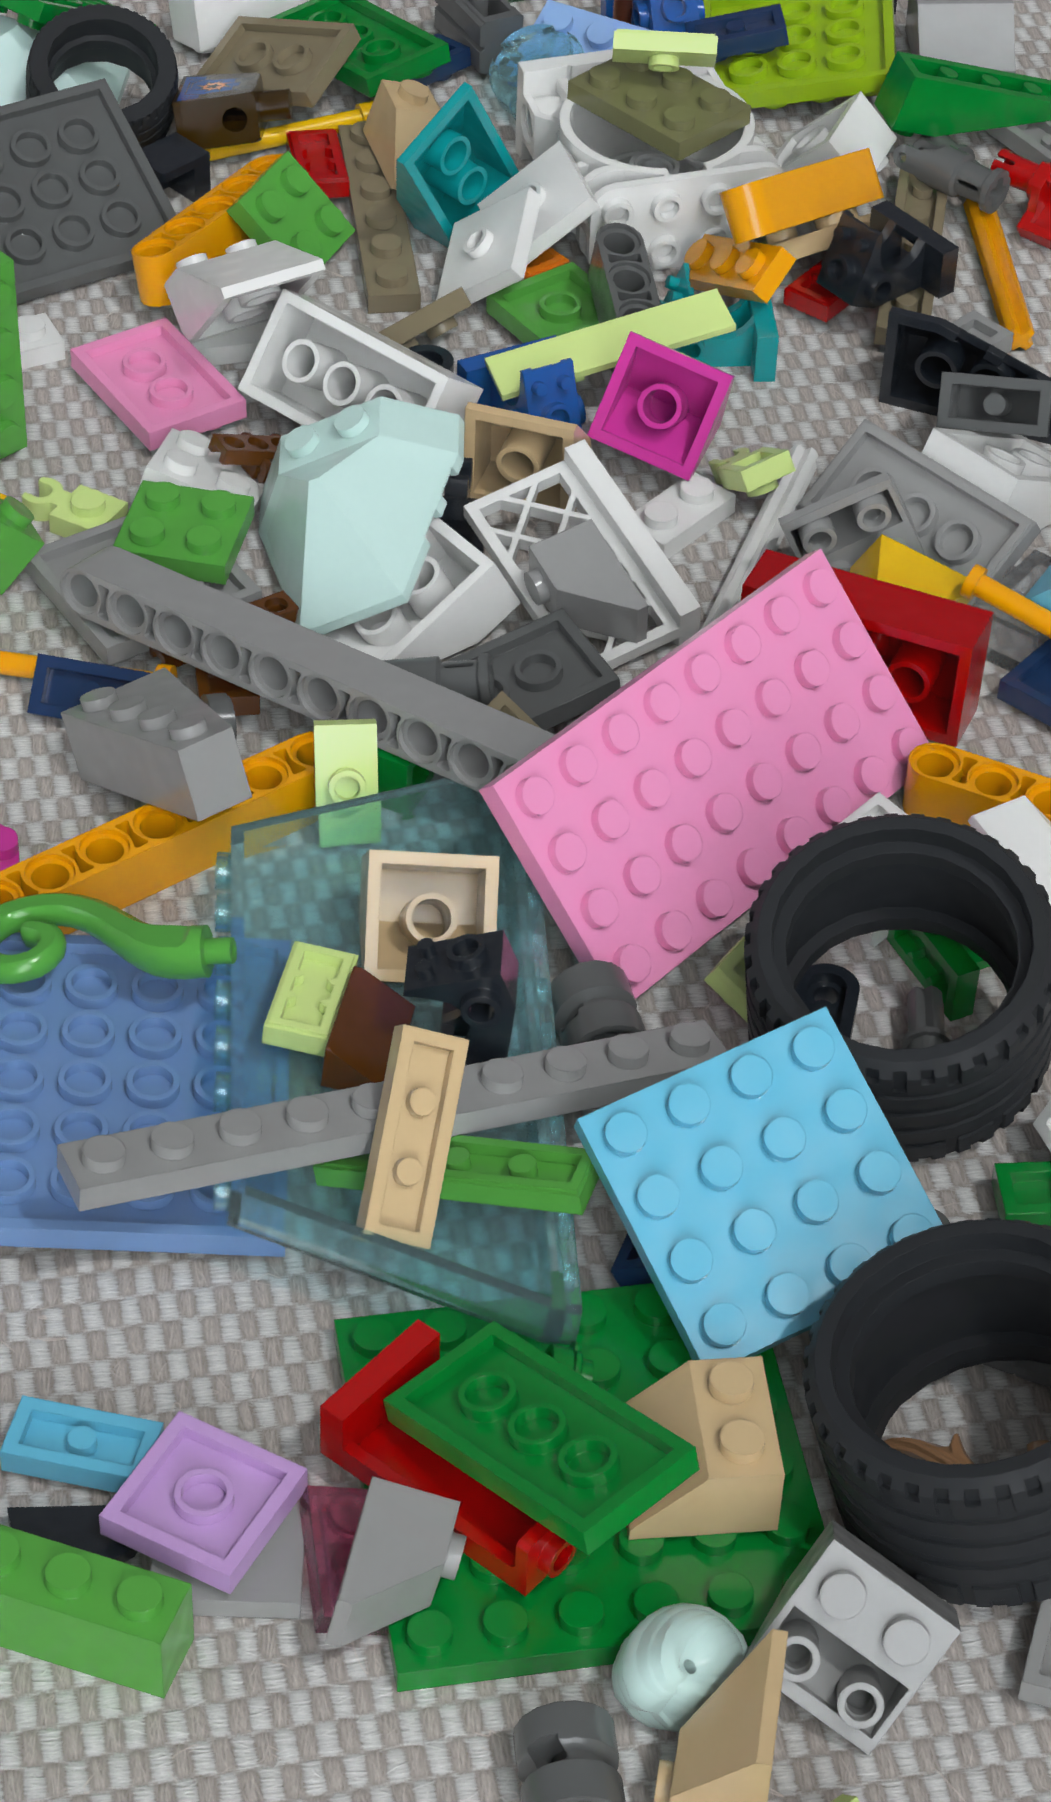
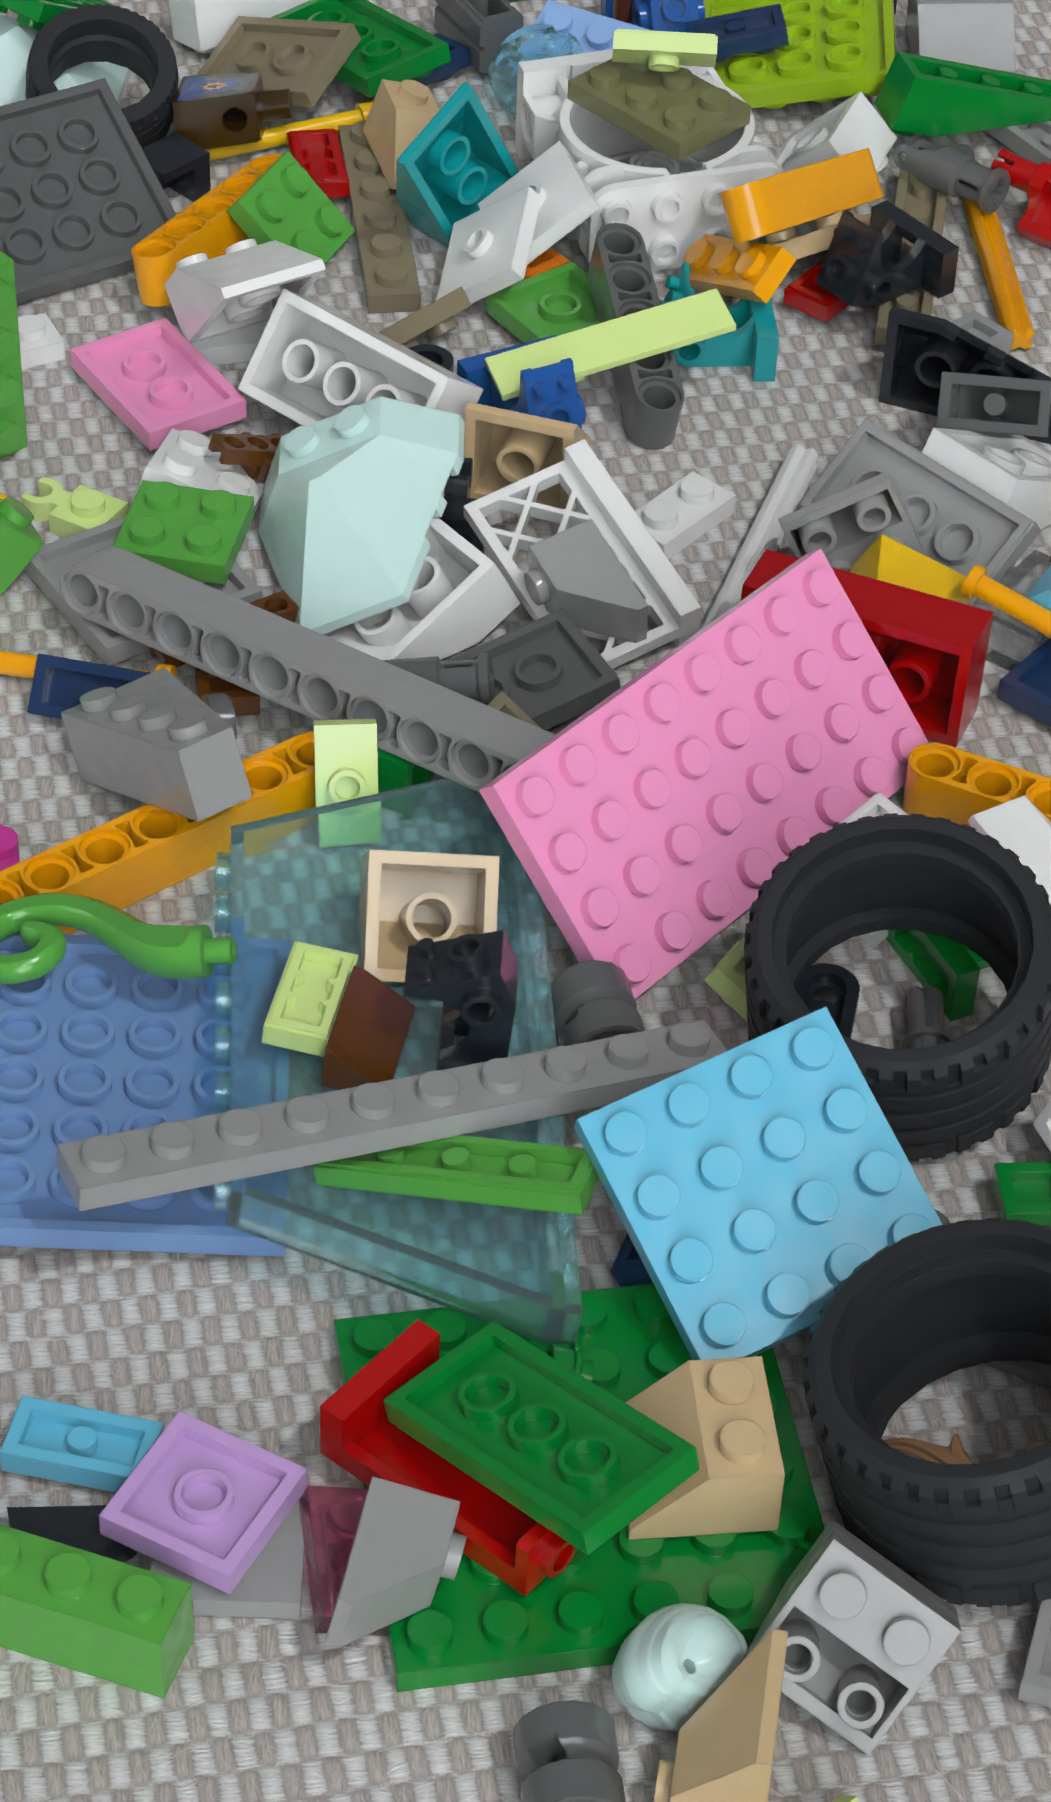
(412, 1135): tan plate -> none
(661, 406): dark pink slope -> none
(754, 471): yellowish green plate -> none

